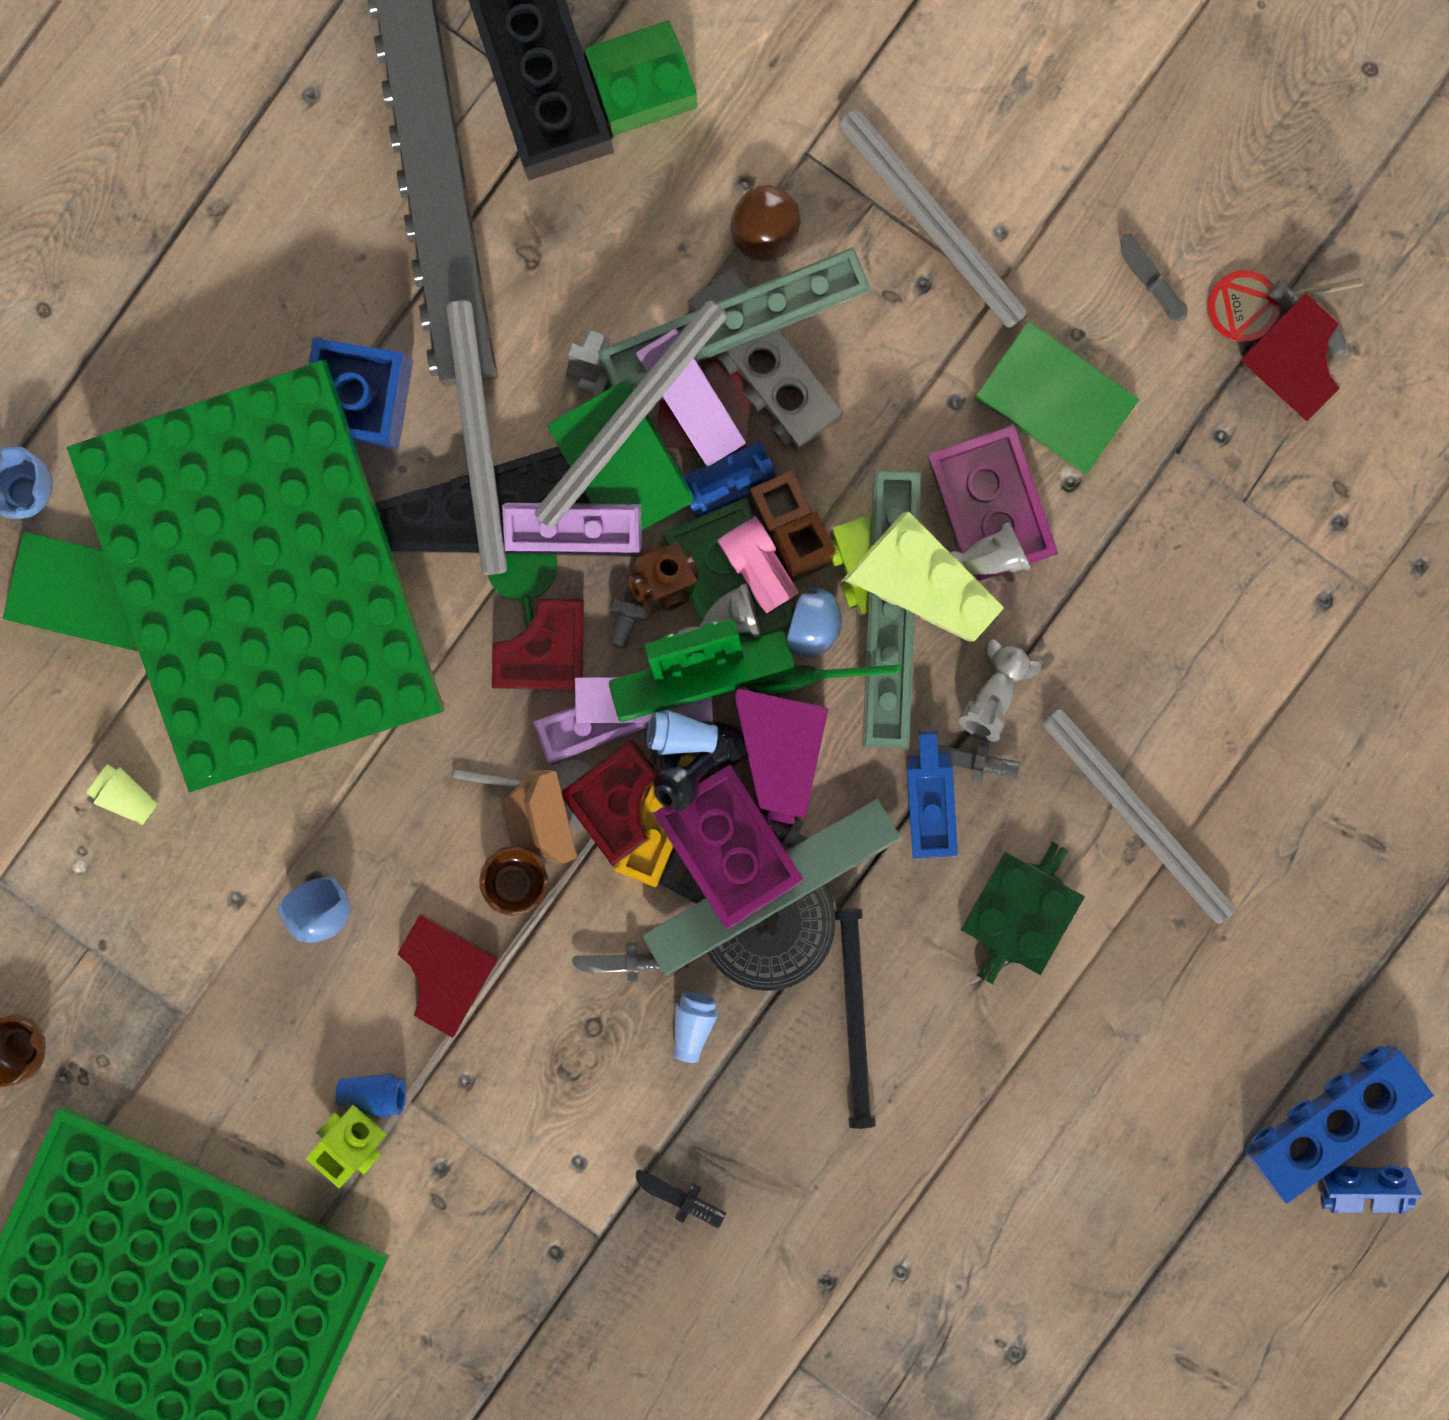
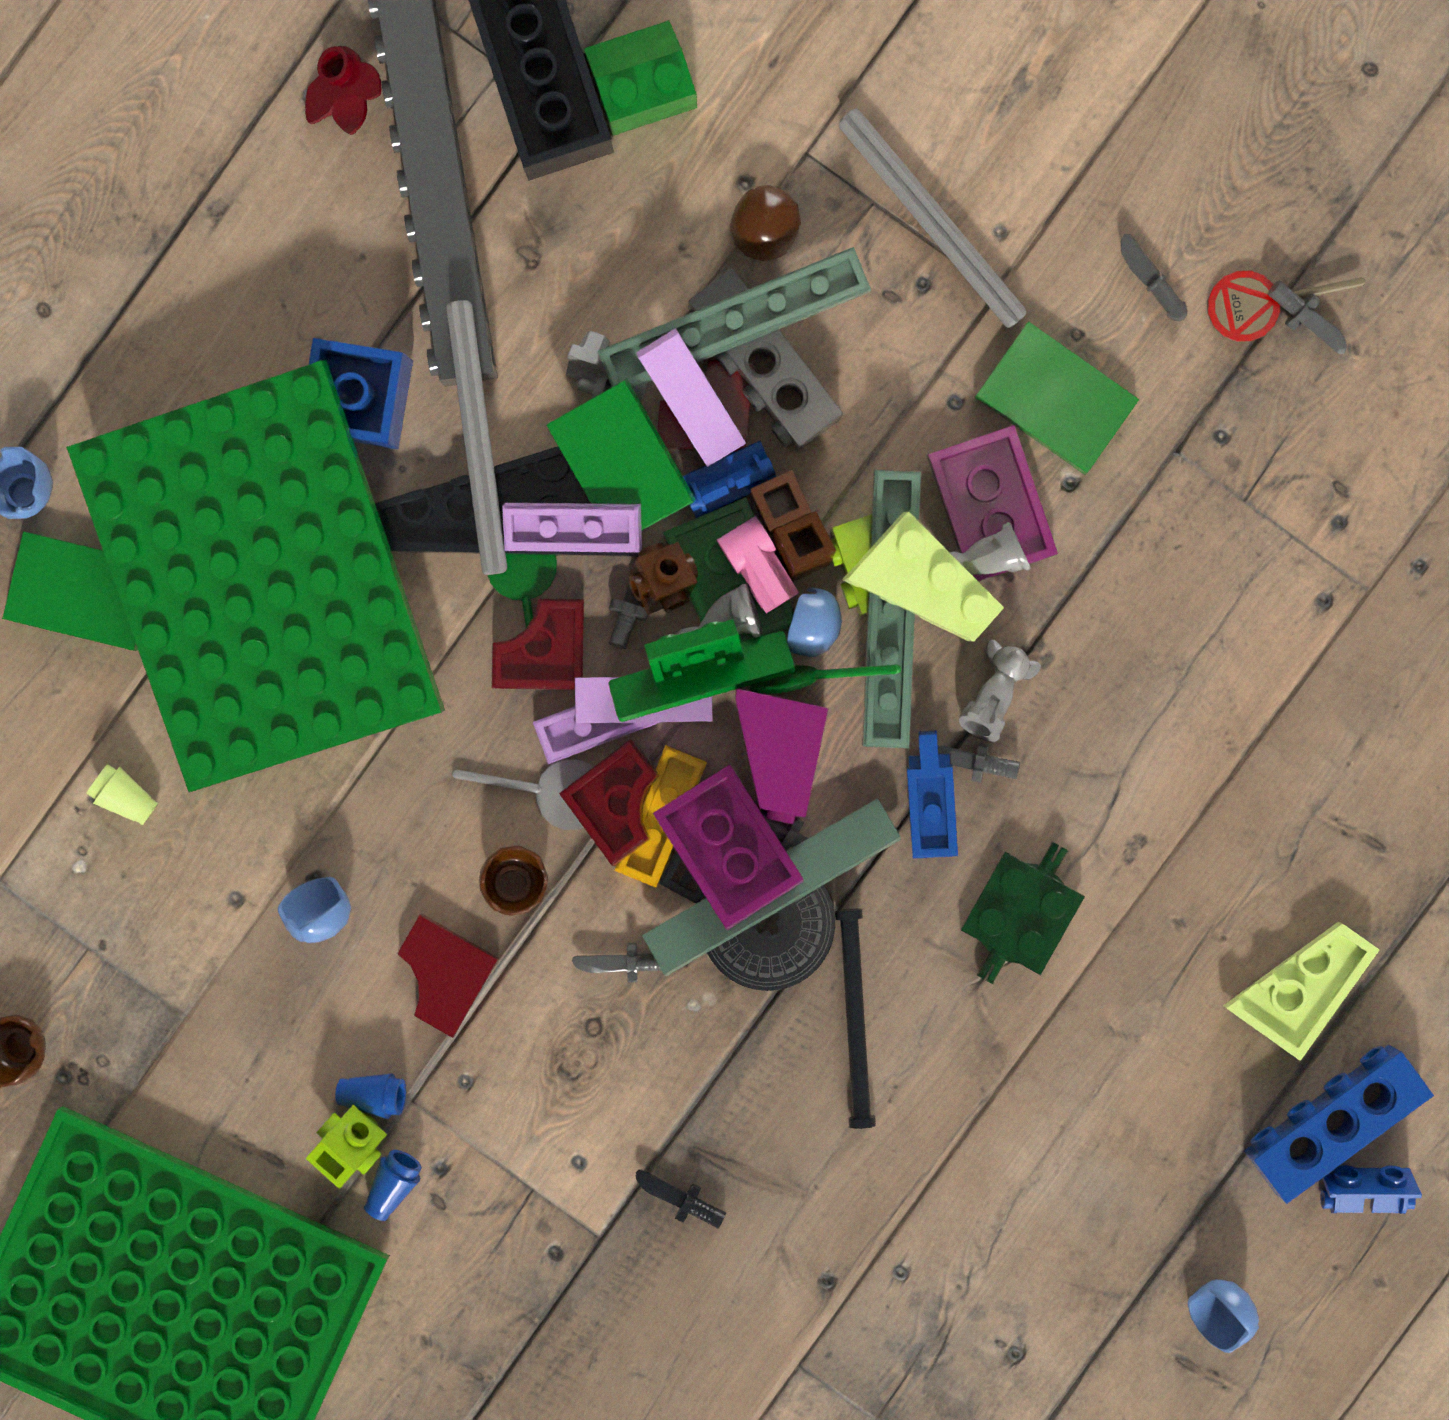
(344, 91): none -> dark red plate
(393, 1181): none -> blue cone
(539, 817): medium nougat slope -> none
(630, 413): light grey axle -> none
(677, 734): light blue cone -> none
(677, 785): black piece -> none
(693, 1023): light blue cone -> none
(1138, 816): light grey axle -> none
(1224, 1314): none -> medium blue hair
(1294, 356): dark red tile -> none
(1305, 989): none -> yellowish green wing

